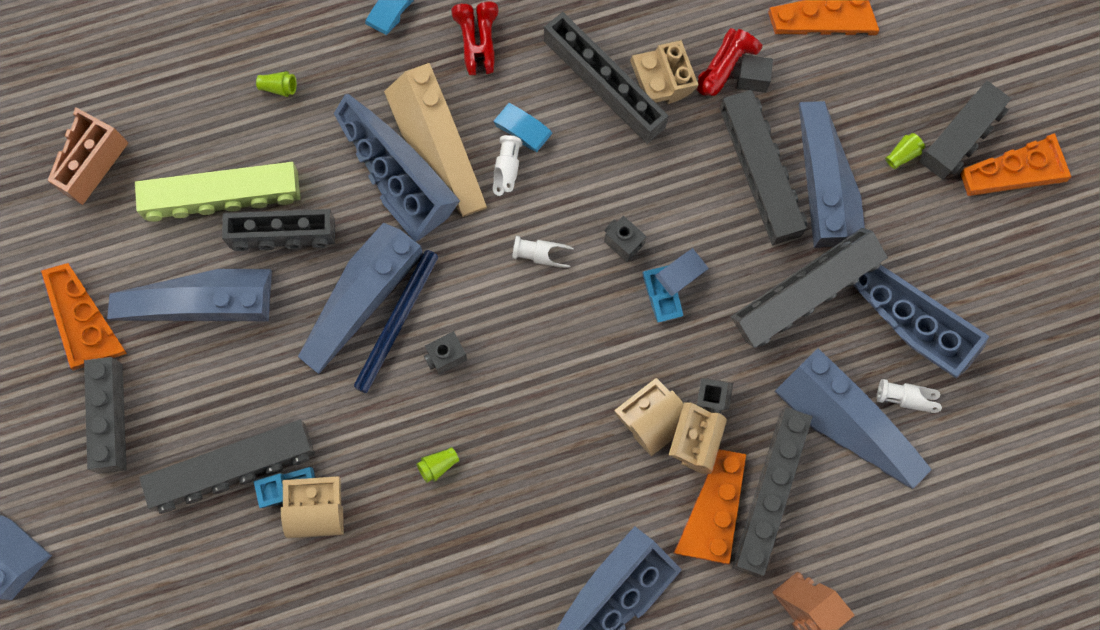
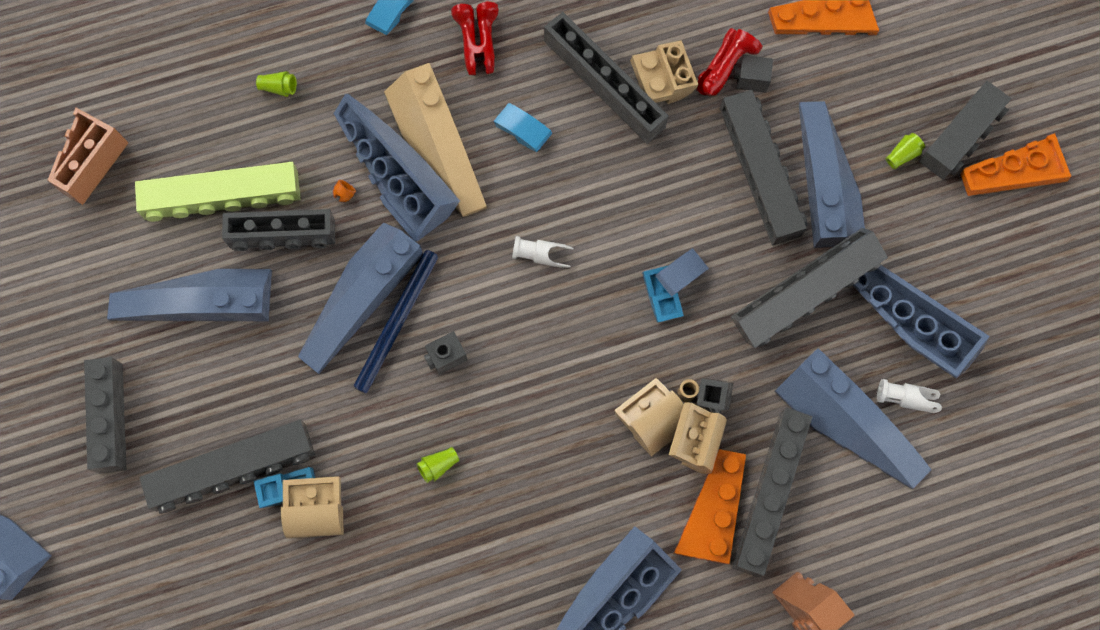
(78, 319): orange wing -> none
(343, 190): none -> orange hinge
(506, 164): white piece -> none
(624, 238): dark grey brick -> none
(691, 384): none -> tan hinge

